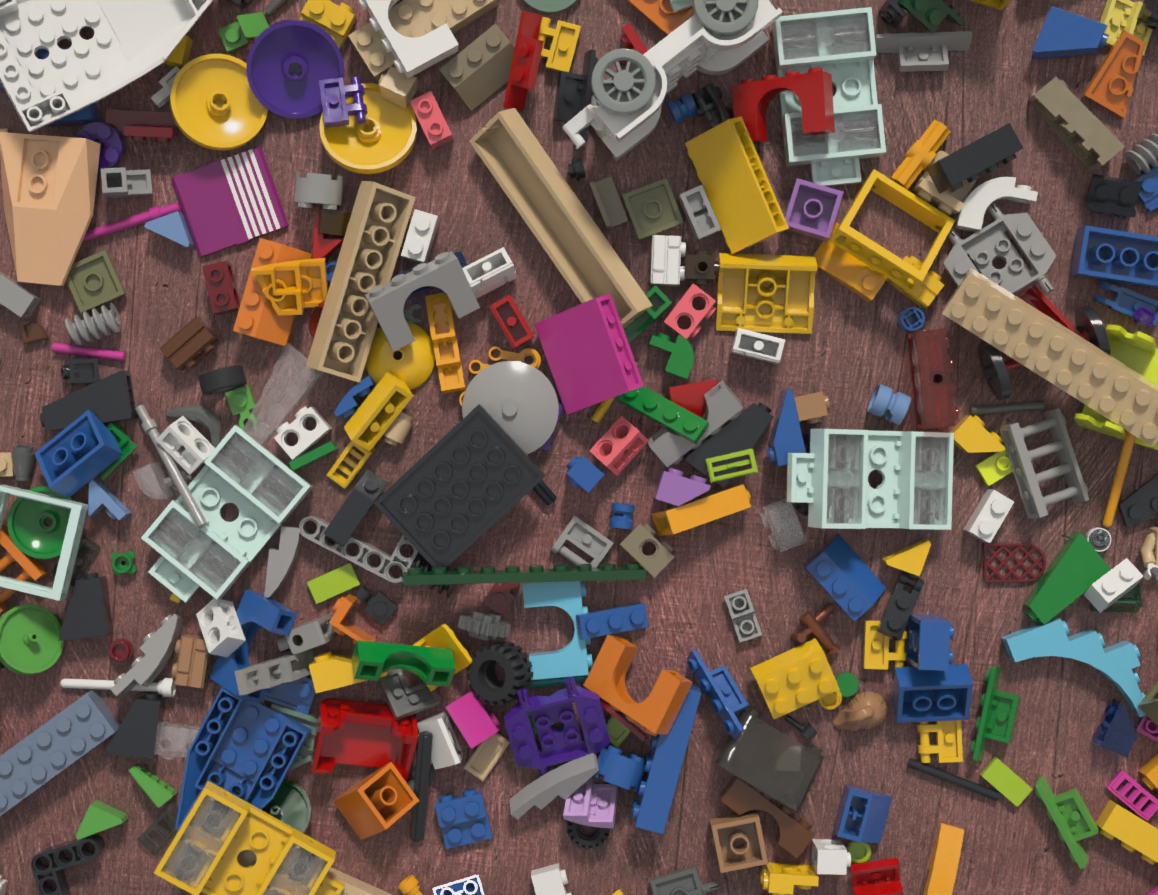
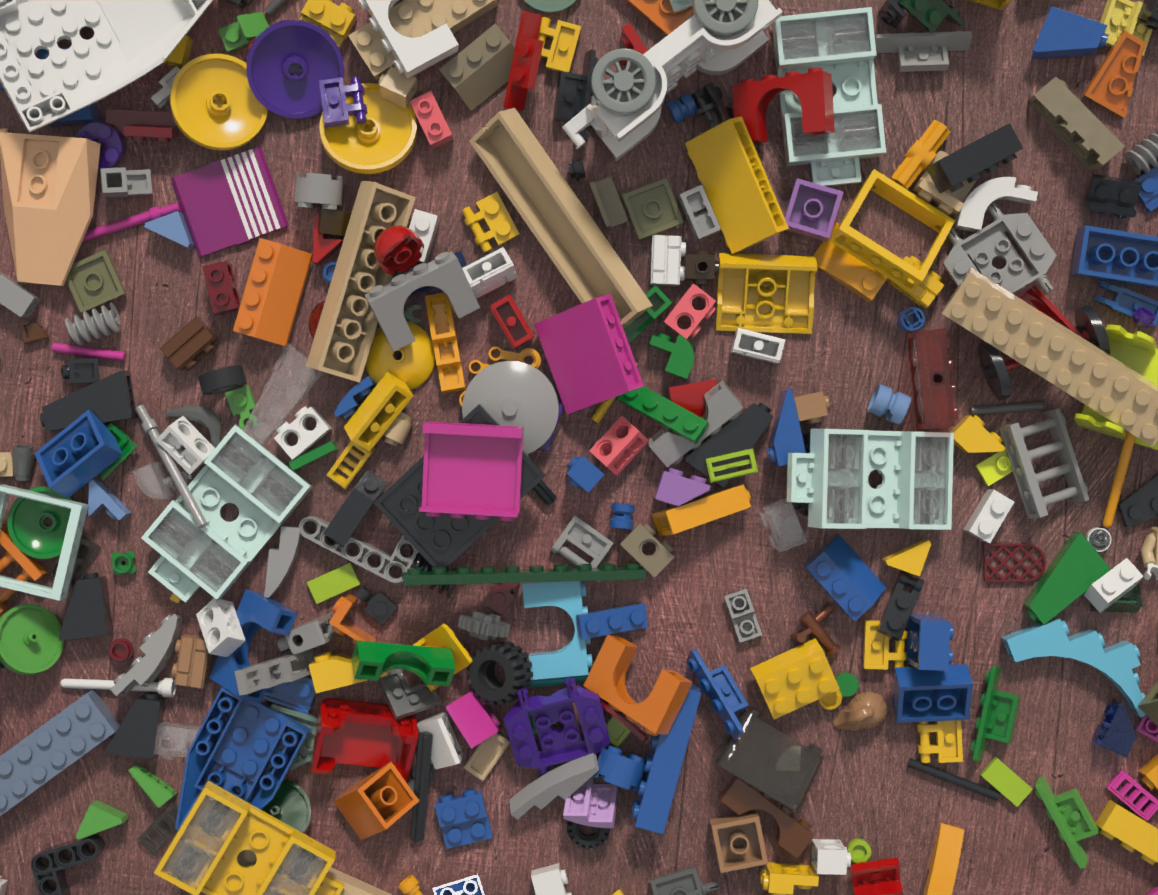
(293, 284): light orange slope -> none
(397, 249): none -> red cylinder
(472, 470): none -> dark pink panel
(496, 217): none -> yellow plate
(807, 731): black hand -> none
(862, 815): blue slope -> none

